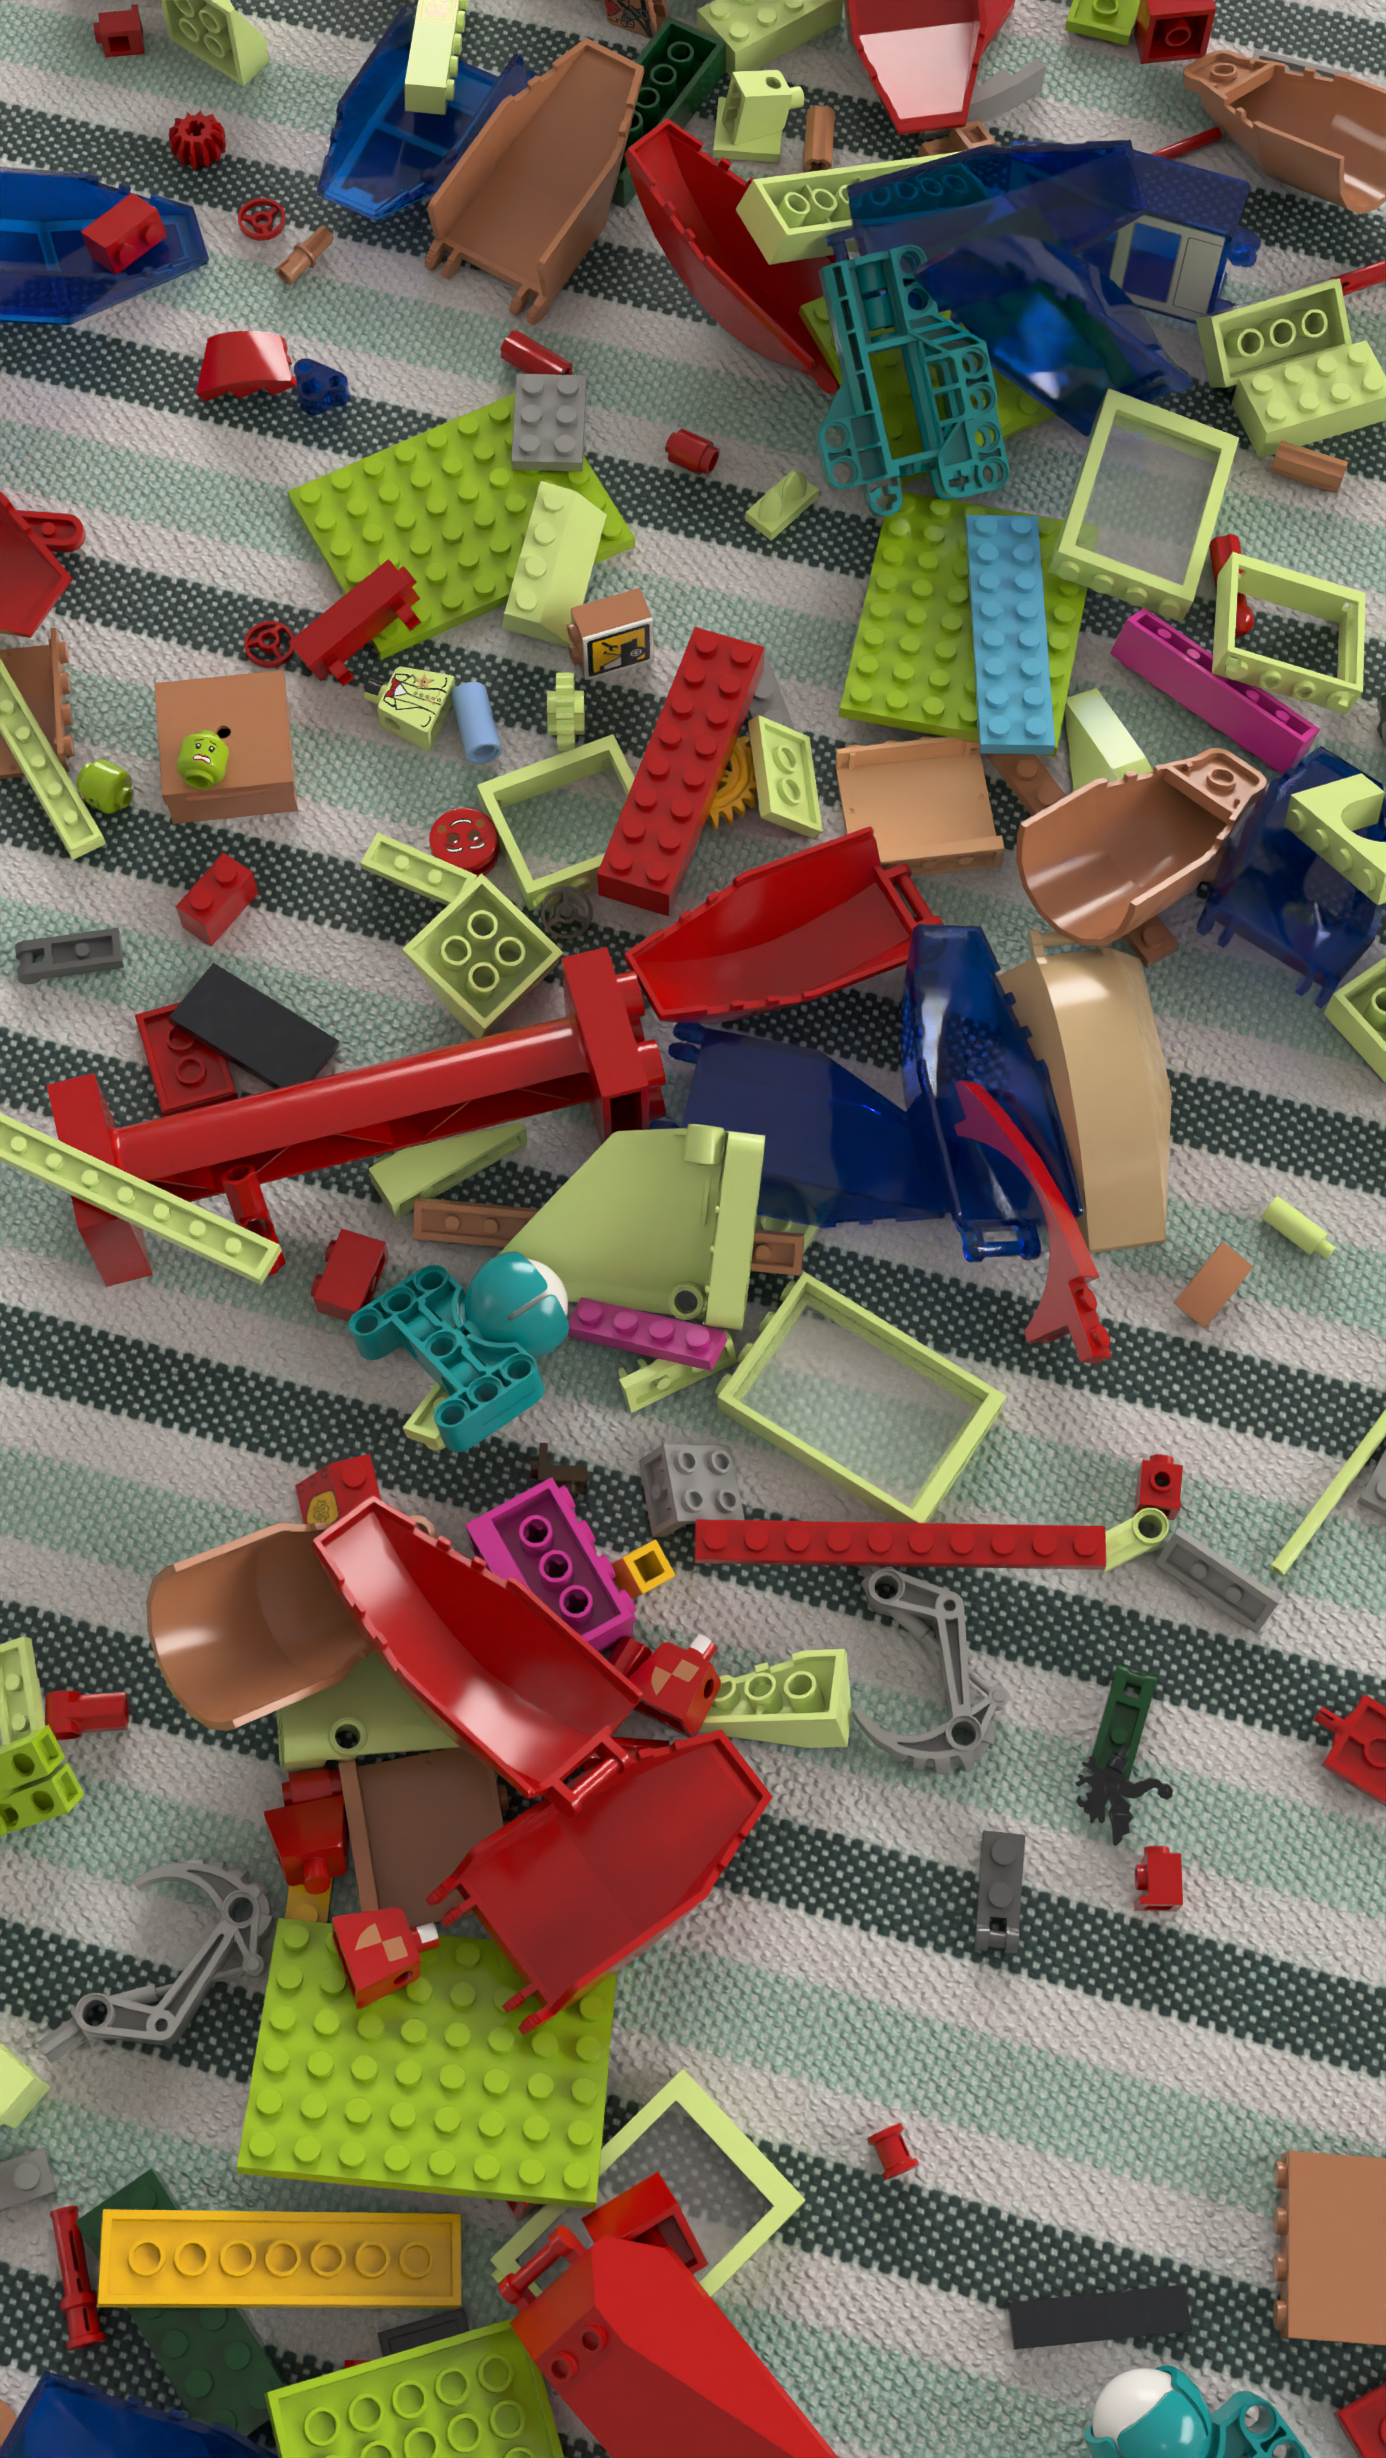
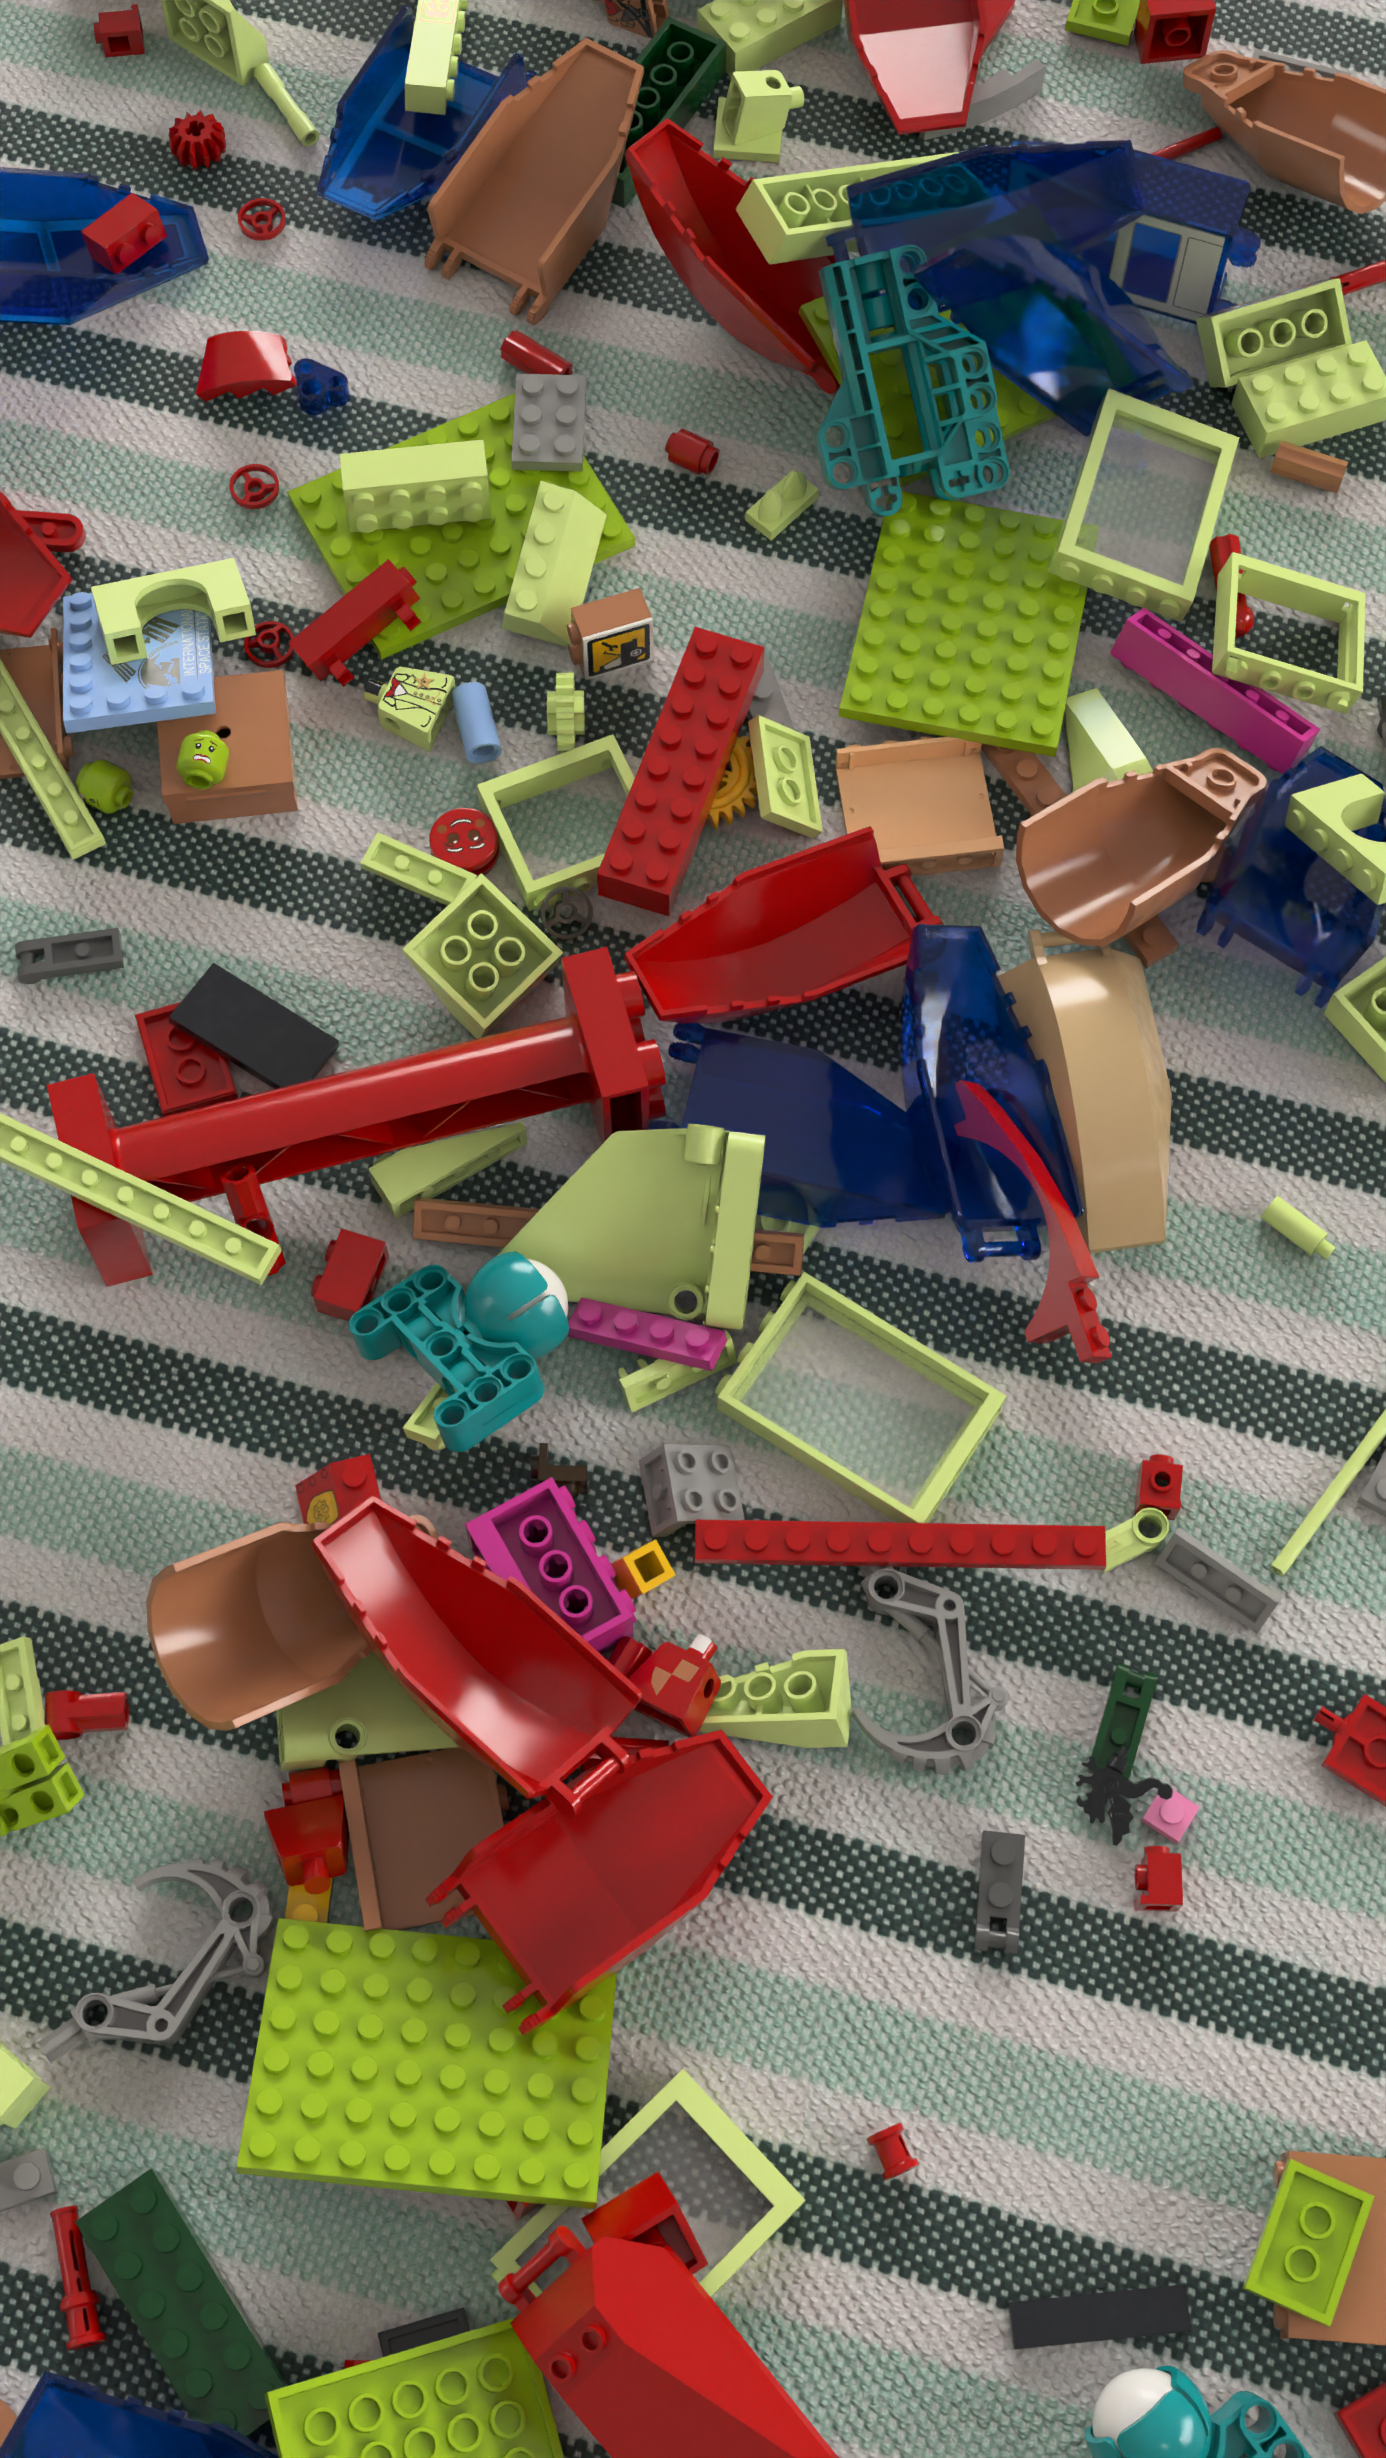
(165, 686): none -> light blue plate
(206, 588): none -> yellowish green arch
(217, 899): red brick -> none
(251, 498): none -> red piece
(279, 2260): yellow plate -> none
(296, 118): none -> yellowish green piece
(304, 255): nougat axle -> none
(380, 1951): red torso -> none
(415, 486): none -> yellowish green brick
(819, 138): nougat axle -> none
(959, 140): nougat slope -> none
(1009, 635): medium azure plate -> none
(1170, 1816): none -> bright pink plate
(1213, 1284): nougat slope -> none
(1308, 2243): none -> lime plate

